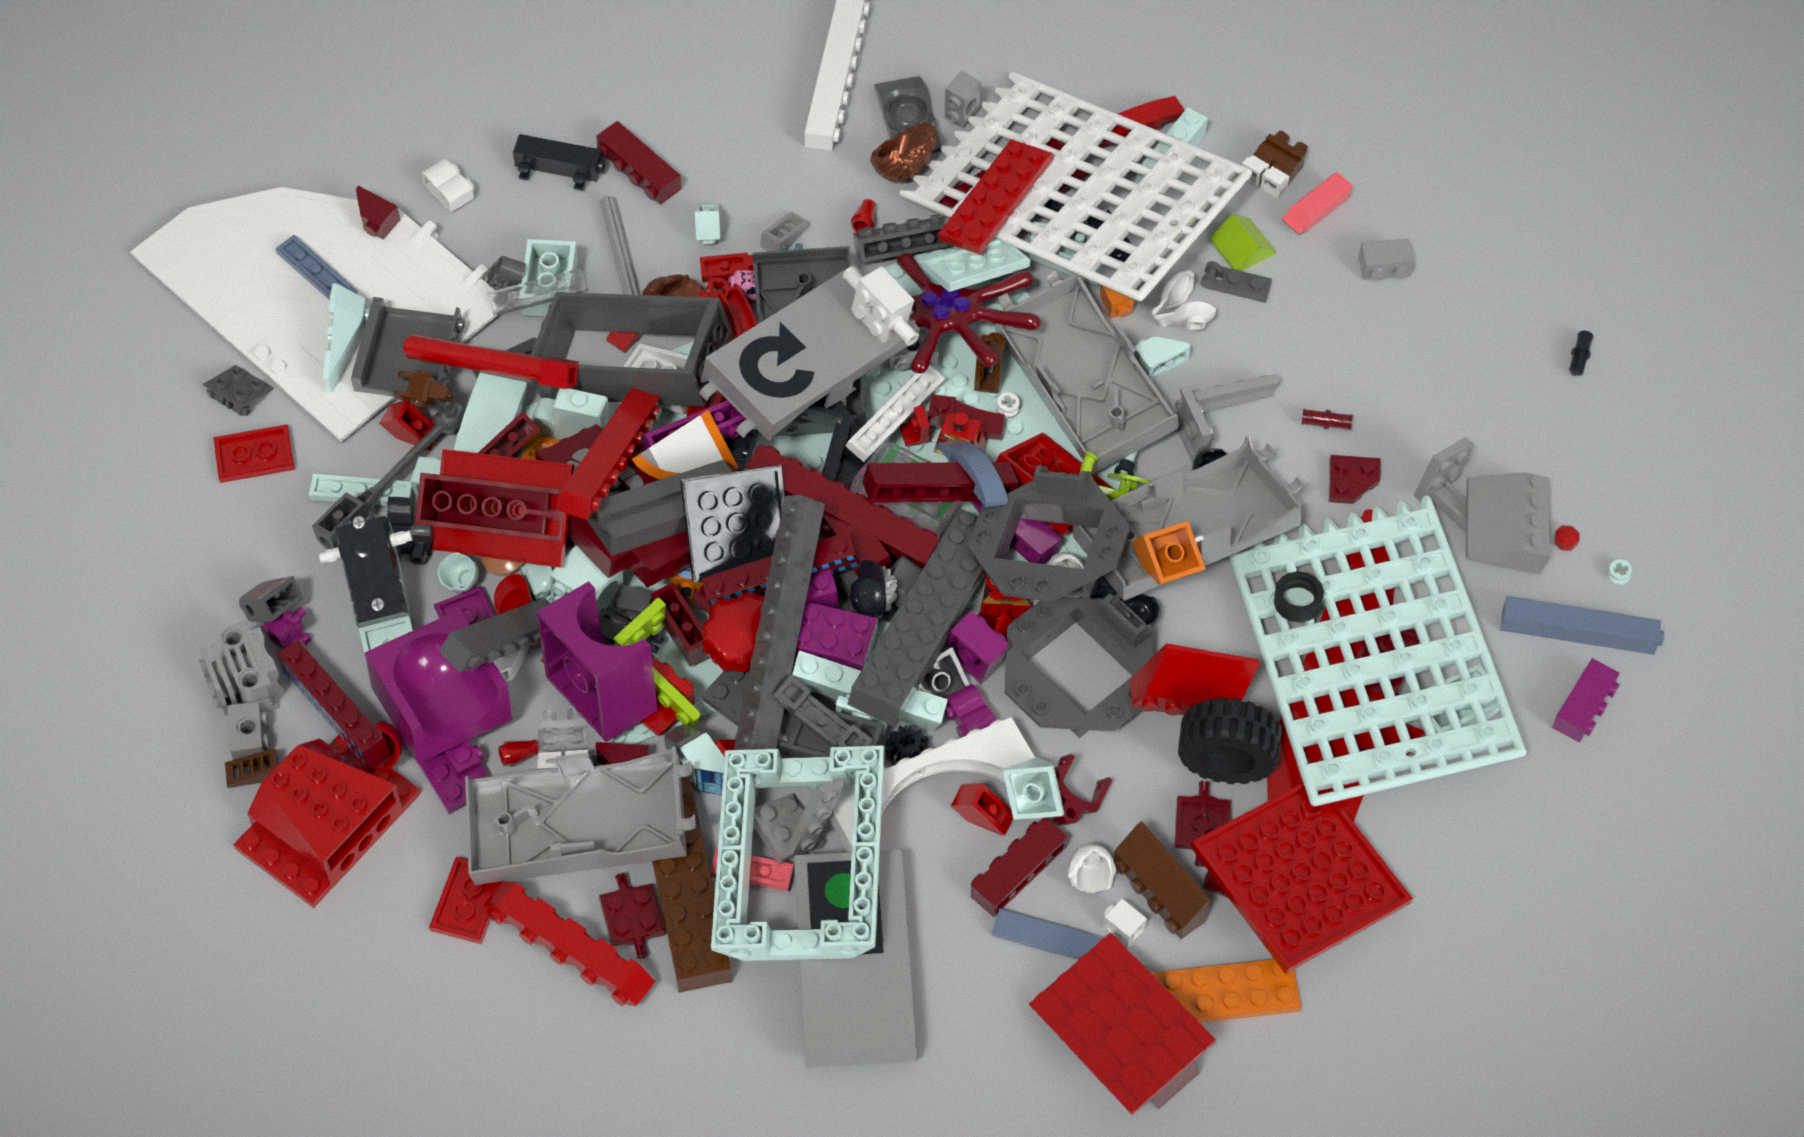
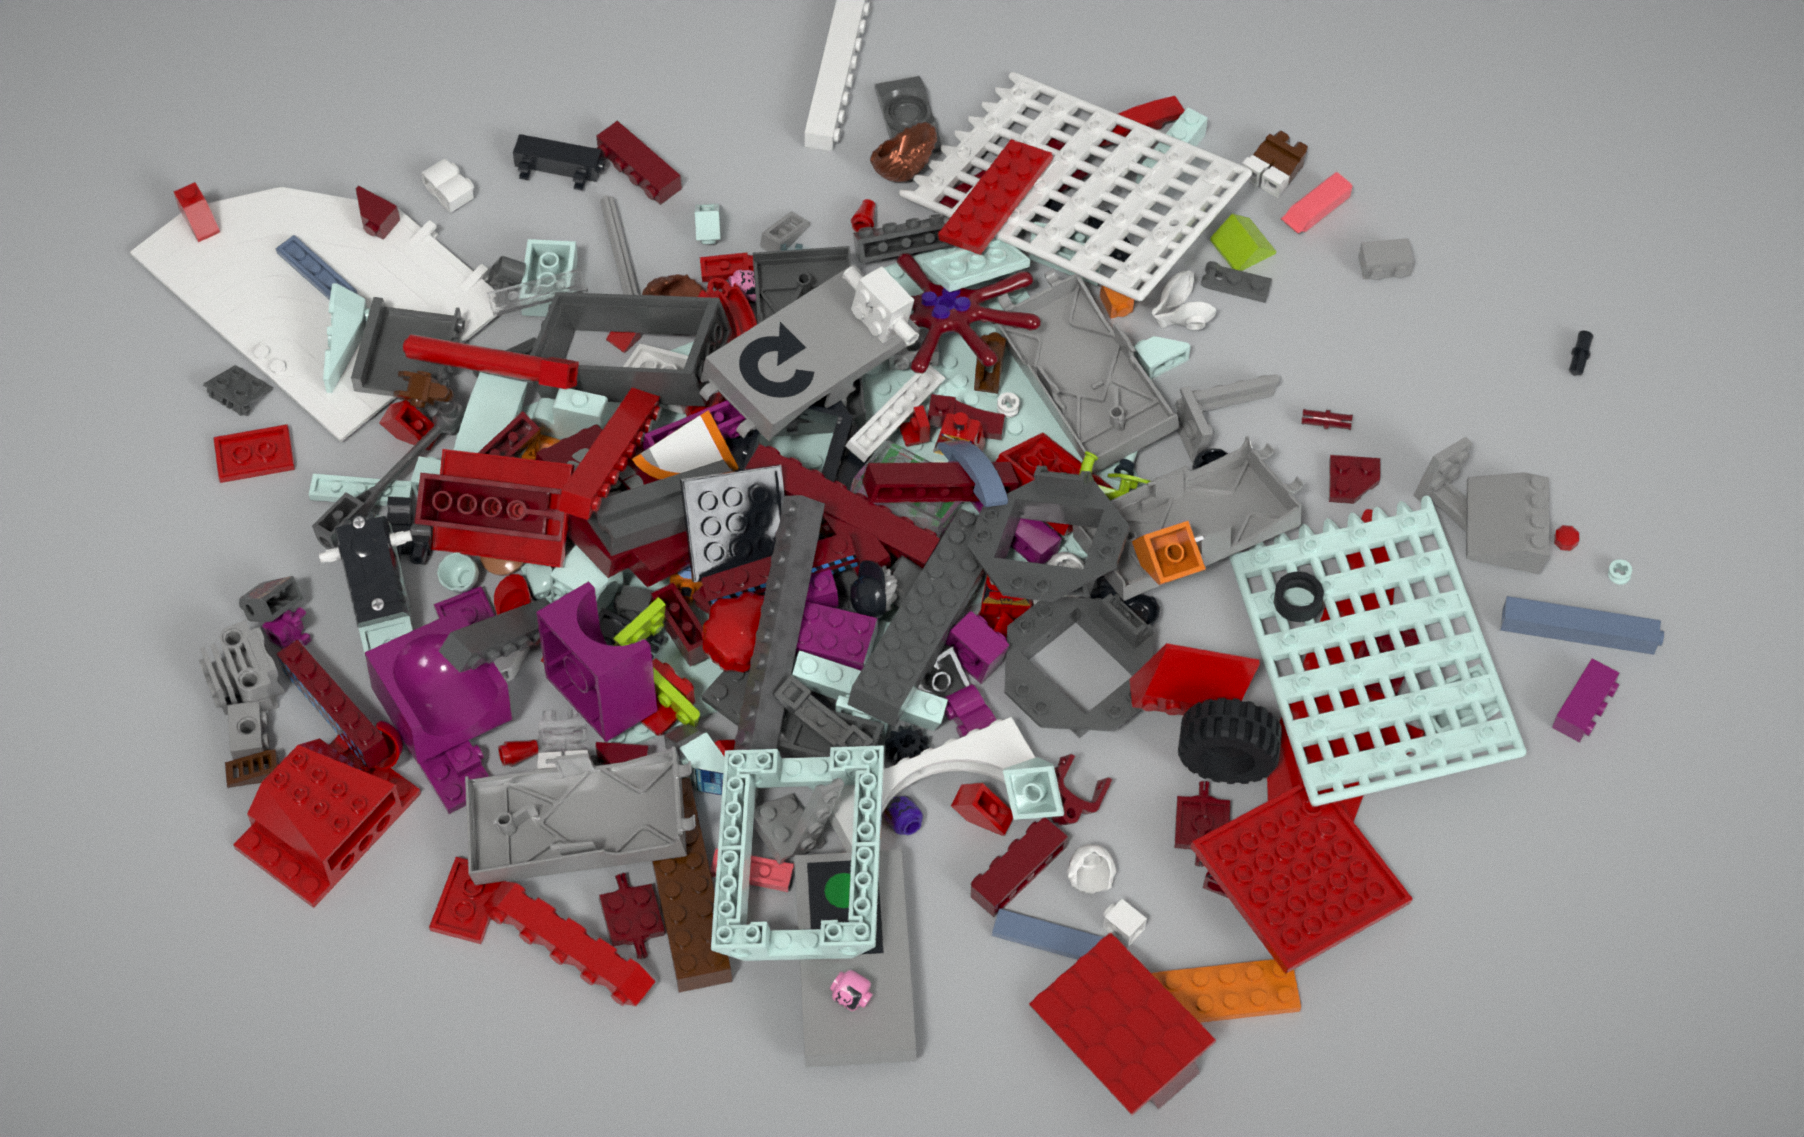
(196, 212): none -> slope
(851, 990): none -> bright pink head
(903, 815): none -> dark purple head
(962, 99): light grey brick -> none
(1161, 881): reddish brown slope -> none

